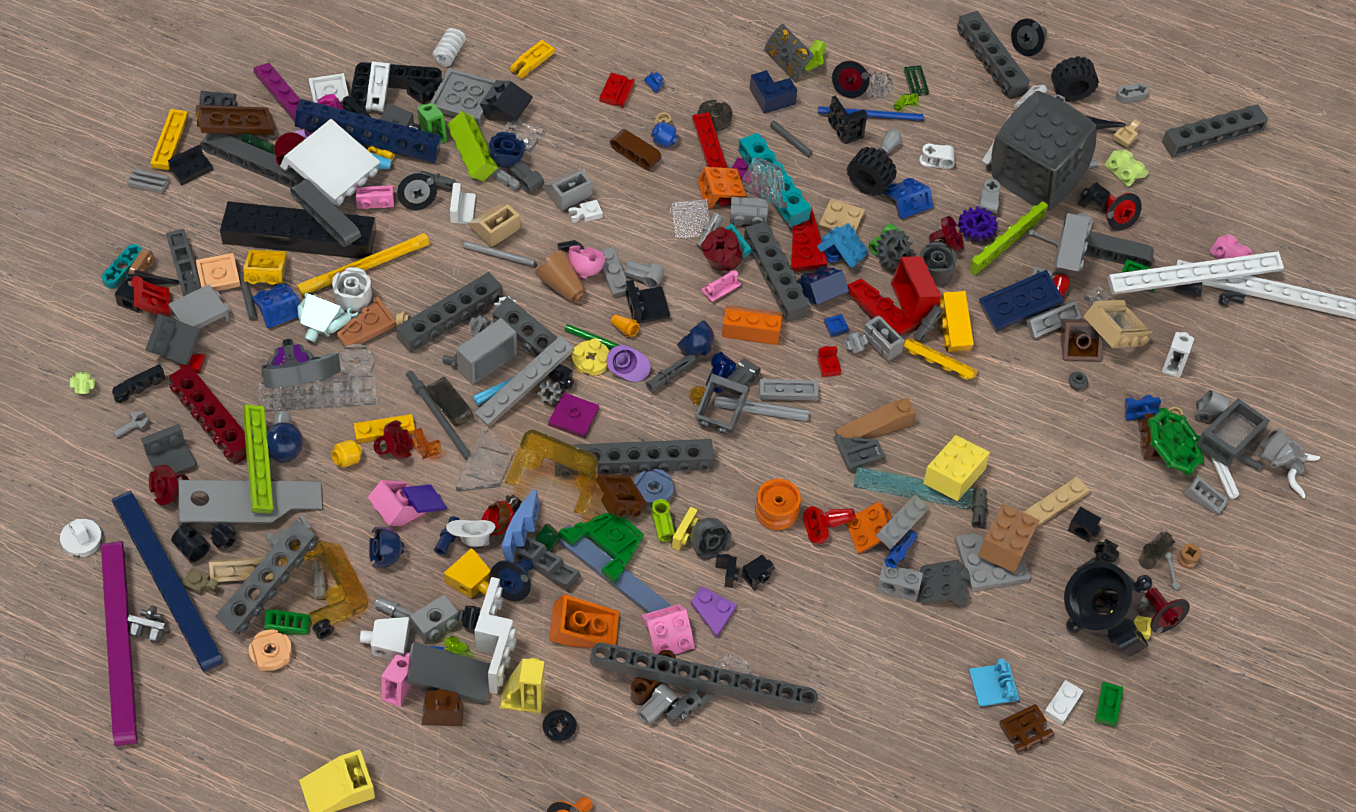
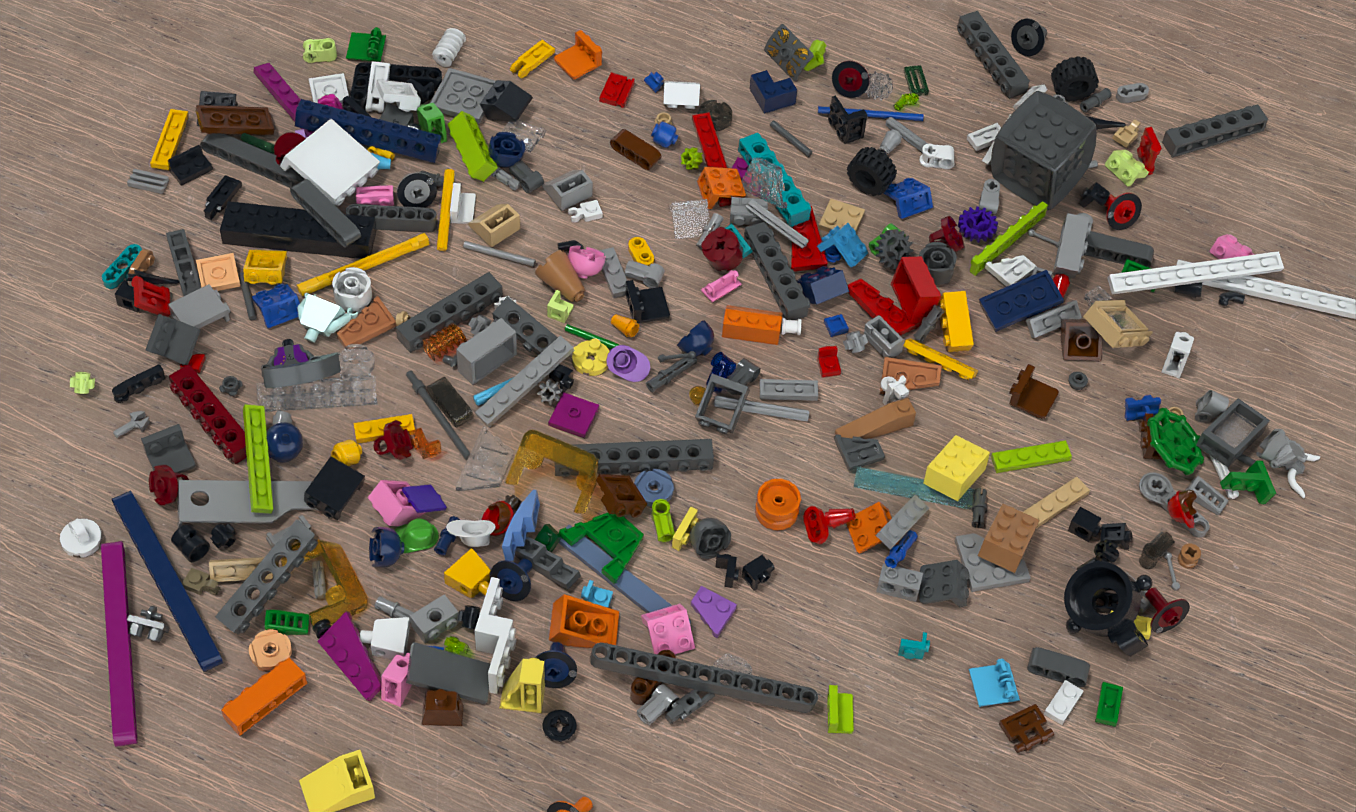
(221, 195): none -> black hinge
(230, 381): none -> dark grey plate
(263, 696): none -> orange brick
(321, 50): none -> yellowish green piece
(333, 488): none -> black panel
(351, 656): none -> magenta wing
(366, 46): none -> green hinge
(397, 217): none -> dark grey beam
(399, 92): none -> white plate
(417, 535): none -> bright green piece
(443, 339): none -> clear orange piece
(445, 210): none -> yellow axle
(558, 309): none -> yellowish green panel
(559, 666): none -> piece
(581, 57): none -> orange bracket
(596, 595): none -> medium azure bracket
(640, 251): none -> yellow plate
(662, 358): none -> dark grey hinge
(681, 94): none -> white slope
(691, 158): none -> lime gear
(777, 223): none -> light grey axle
(791, 326): none -> white bush
(839, 711): none -> lime panel
(894, 389): none -> white hips
(906, 134): none -> light grey axle
(914, 649): none -> teal bracket
(917, 374): none -> nougat wing
(983, 137): none -> white plate
(1011, 270): none -> white wing
(1031, 456): none -> lime plate
(1032, 394): none -> reddish brown bracket
(1058, 667): none -> dark grey beam
(1095, 100): none -> dark grey pin
(1117, 533): none -> black bracket
(1149, 149): none -> red plate
(1164, 494): none -> light grey beam
(1181, 507): none -> red piece
(1254, 479): none -> green bracket

